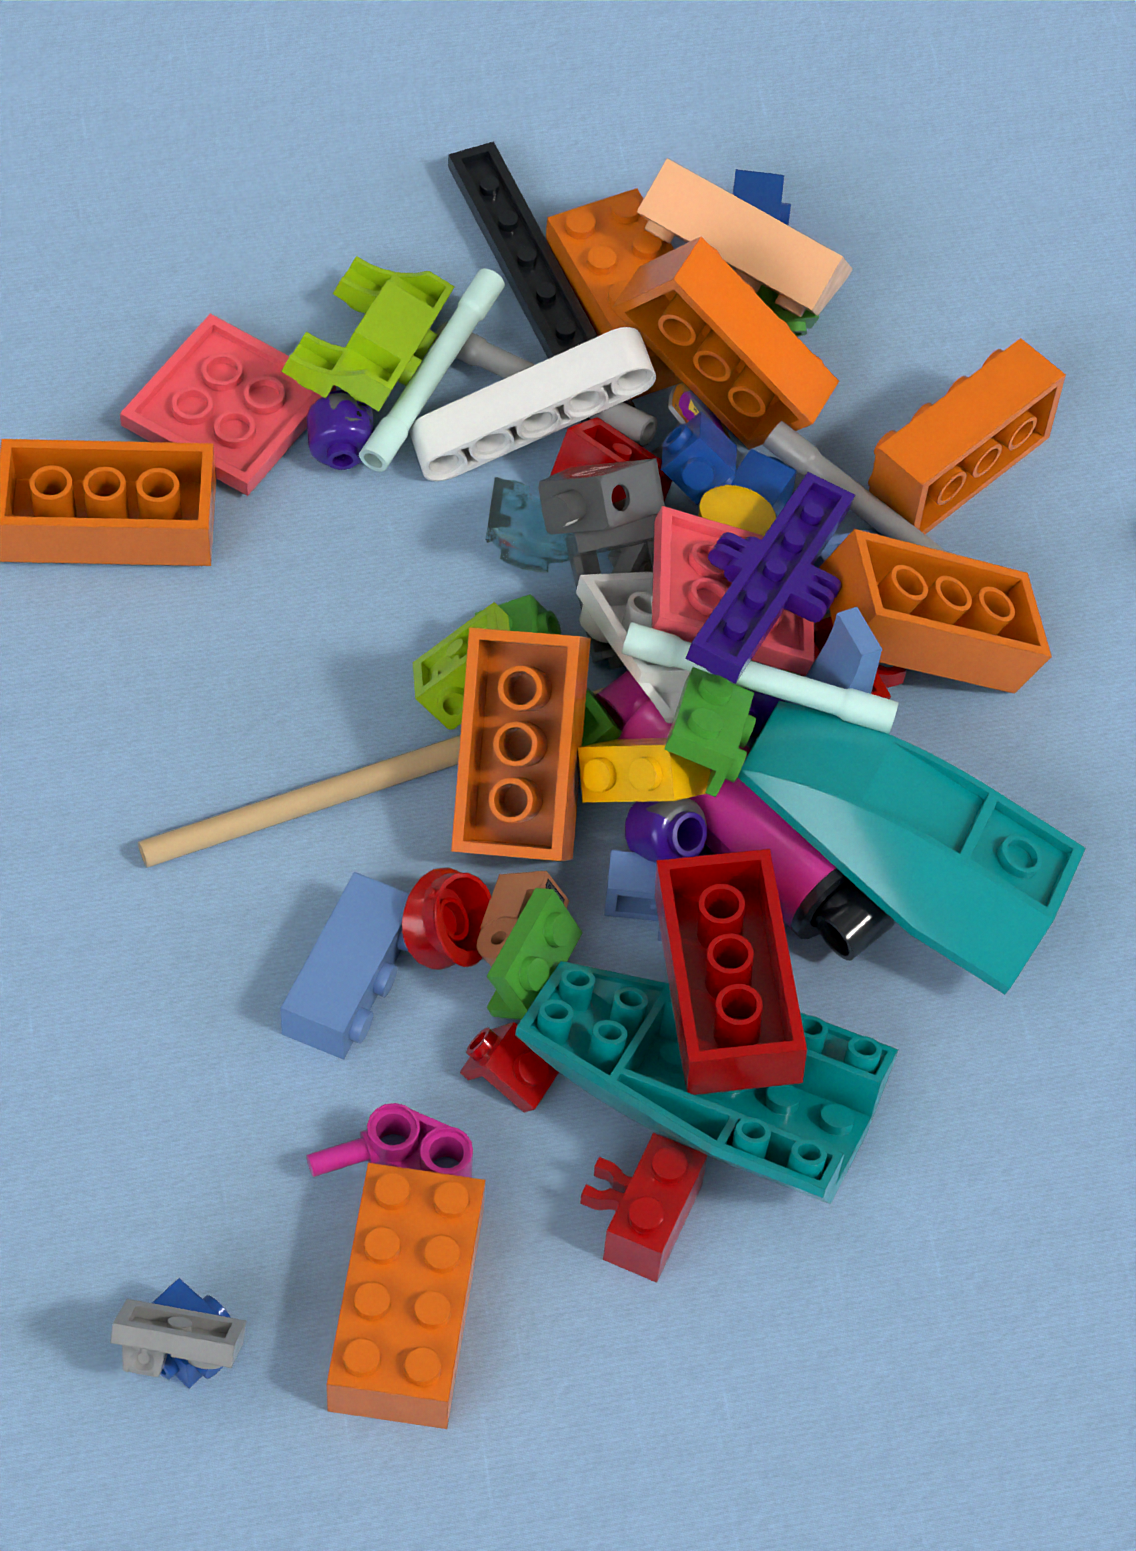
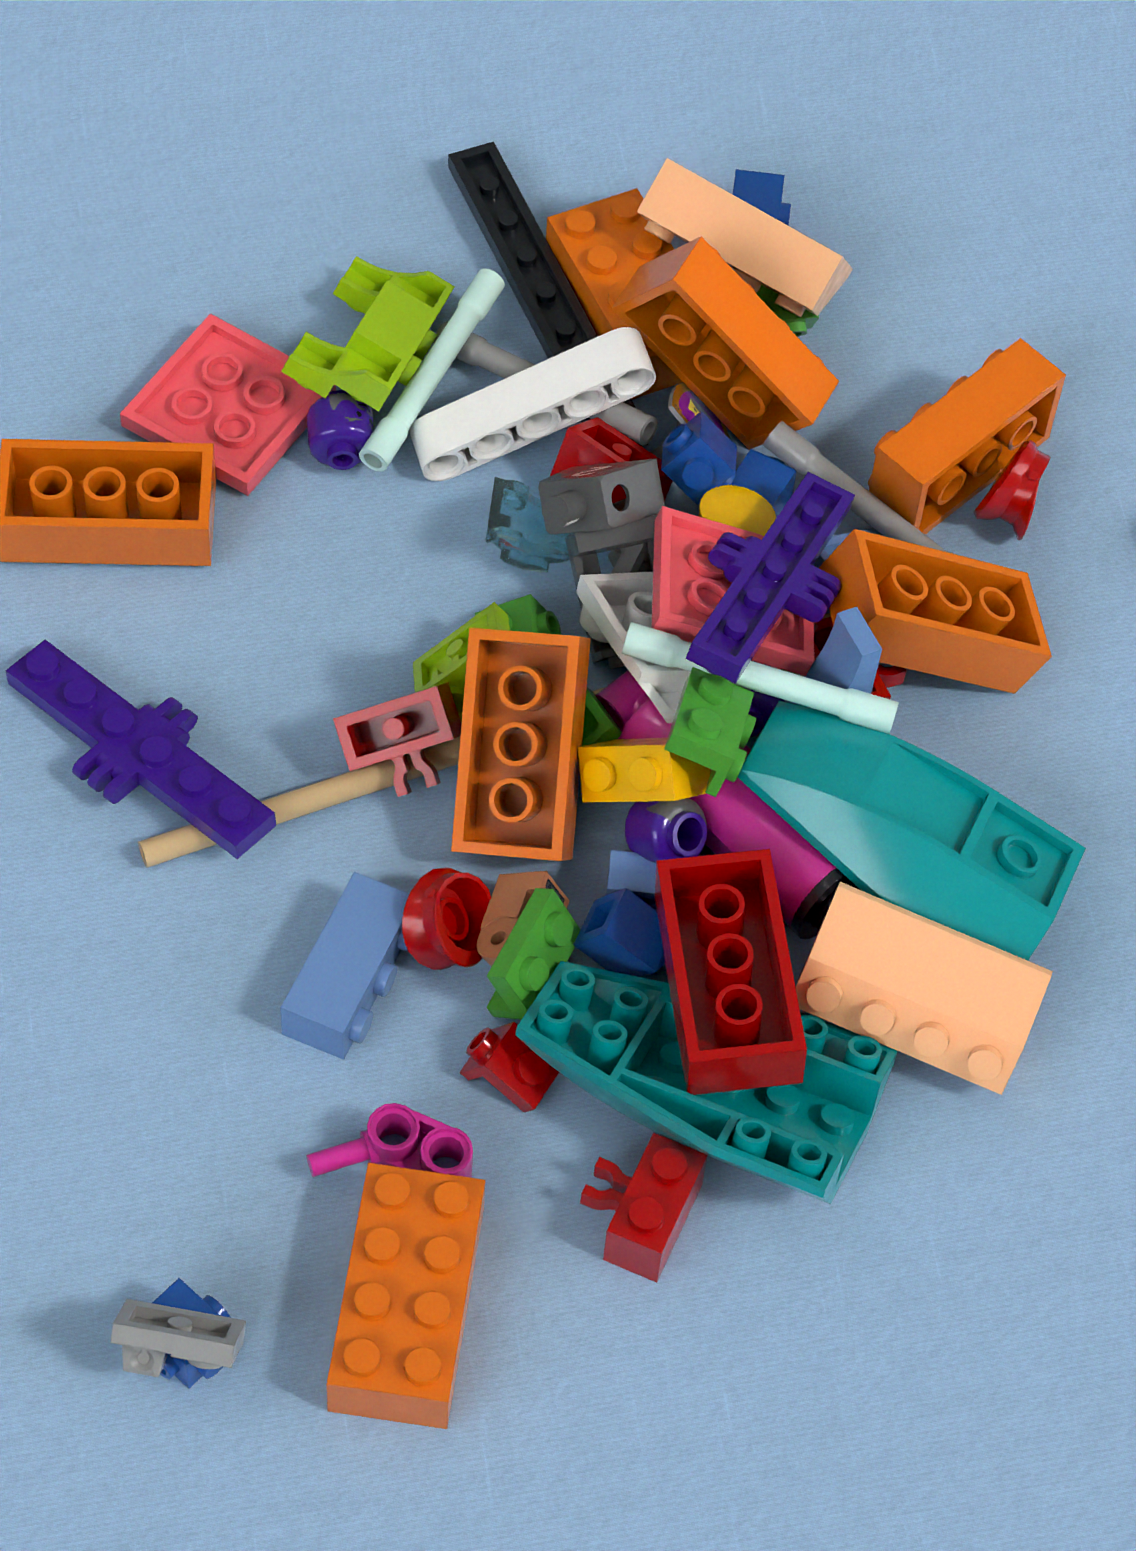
(140, 749): none -> dark purple hinge
(400, 729): none -> brick
(622, 935): none -> blue brick
(921, 988): none -> light nougat slope
(1015, 489): none -> red piece

